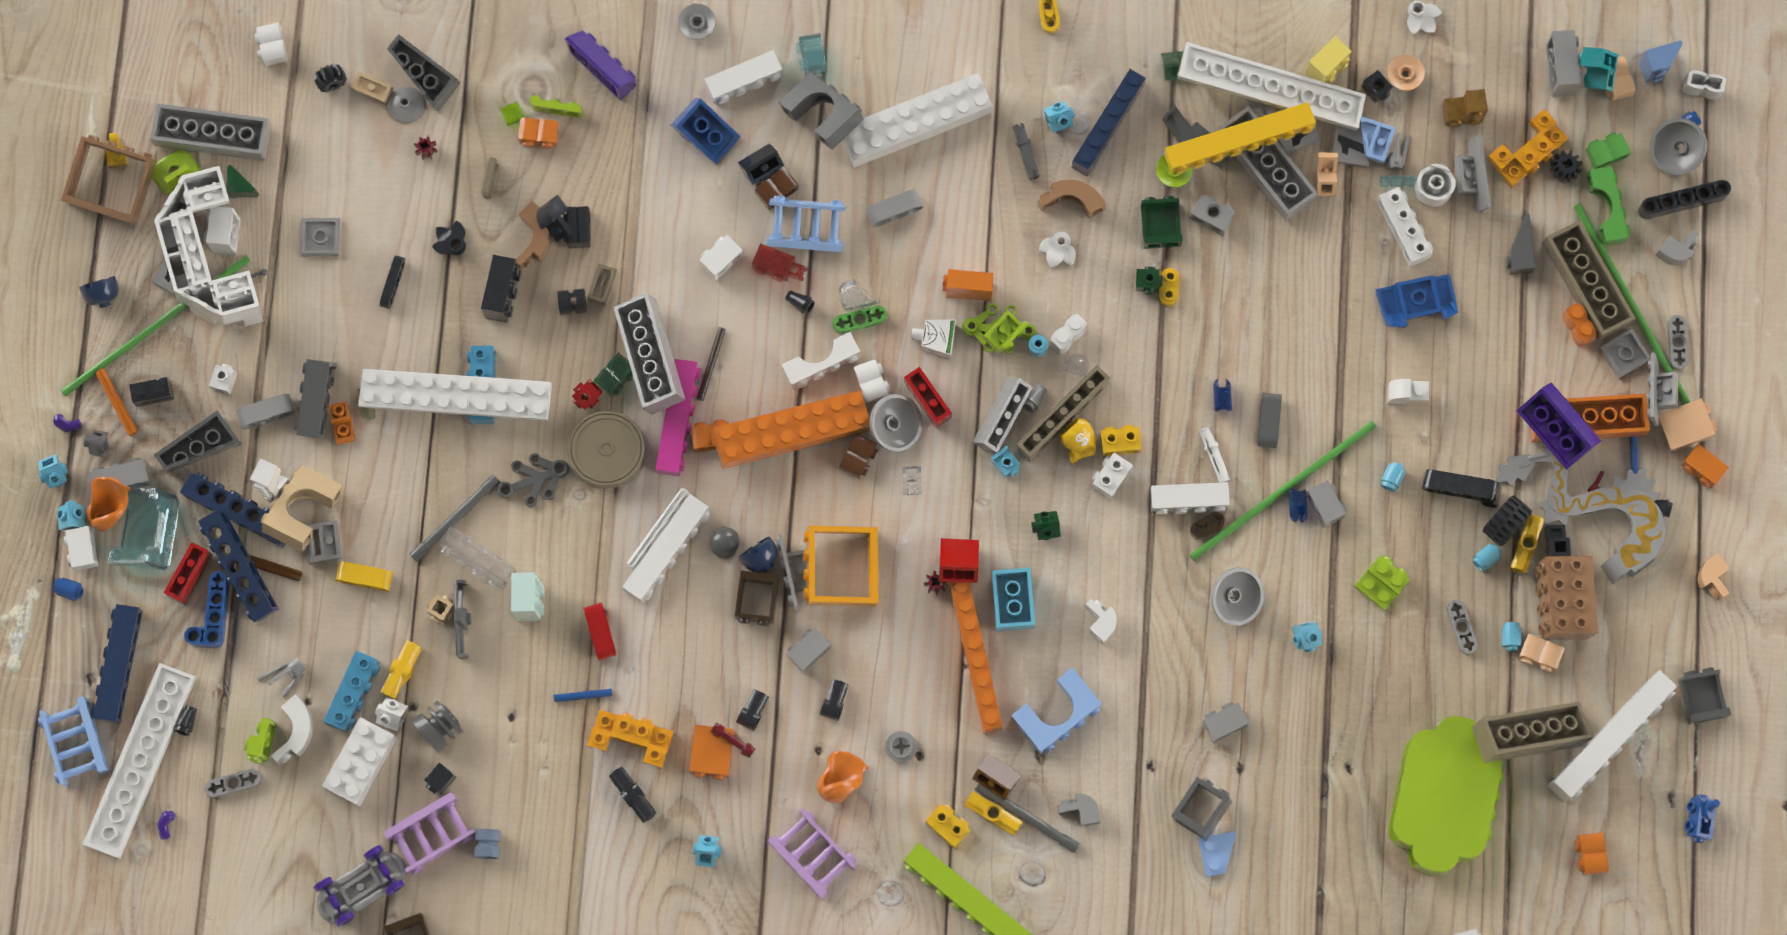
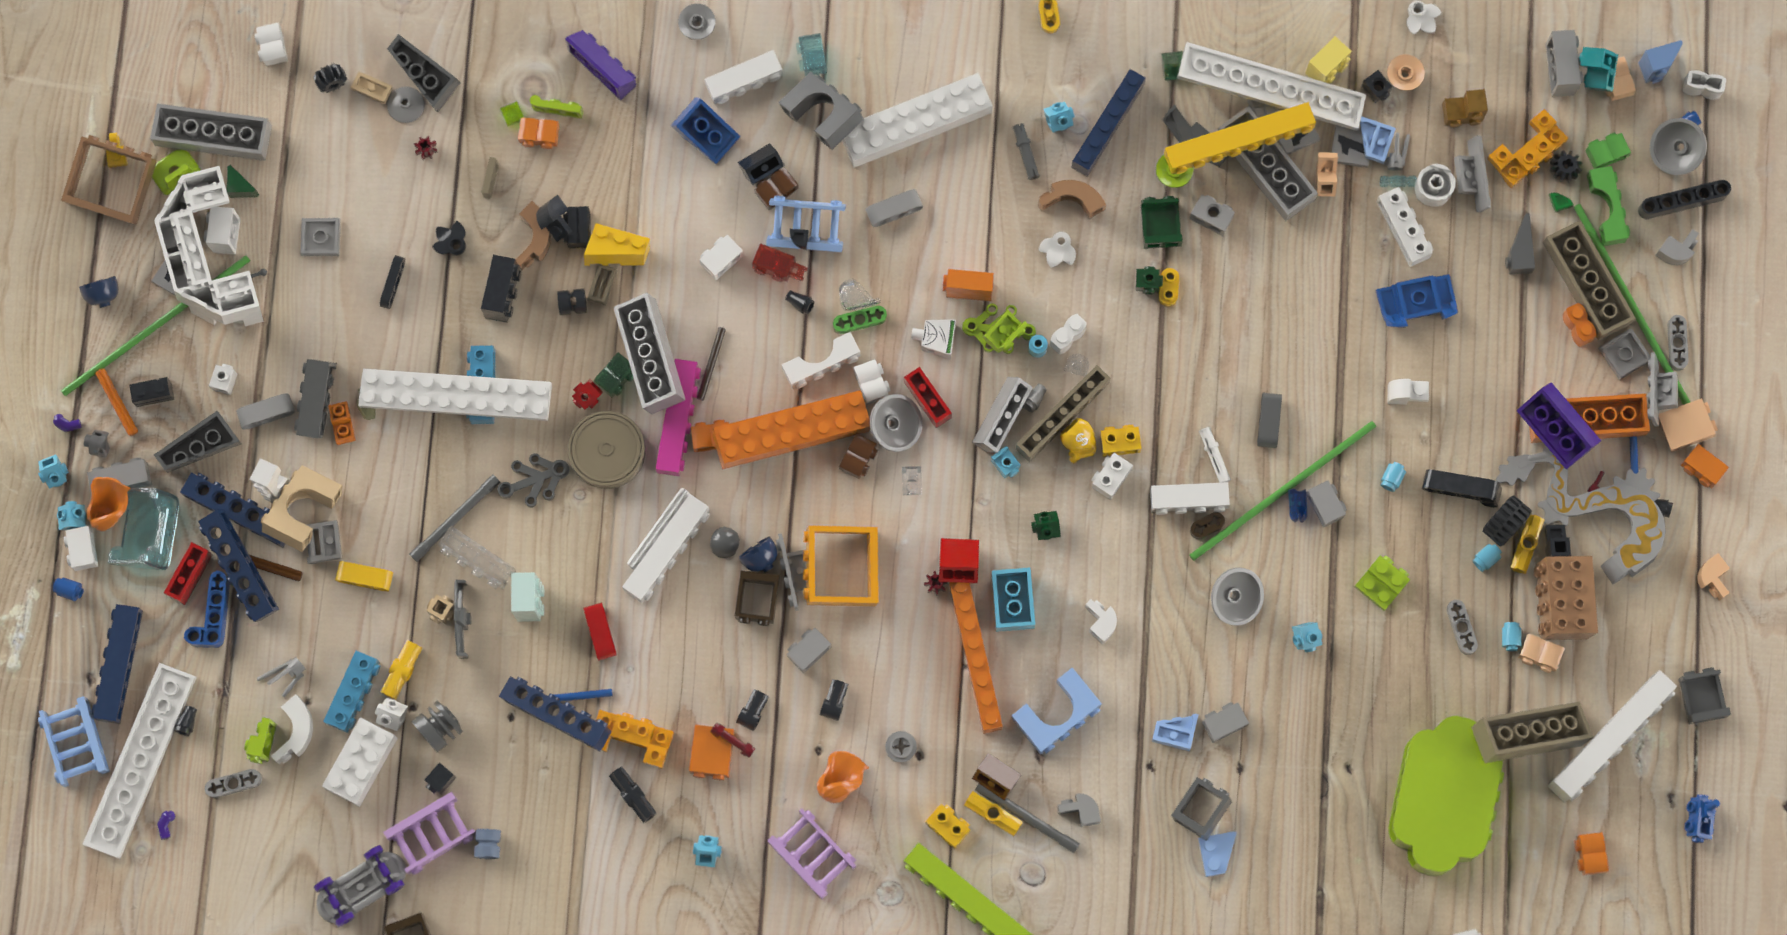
(594, 738): none -> dark blue brick
(616, 247): none -> yellow wedge
(799, 237): none -> black tile
(1176, 732): none -> light blue wing
(1222, 396): clear blue piece -> none
(1560, 202): none -> green tile

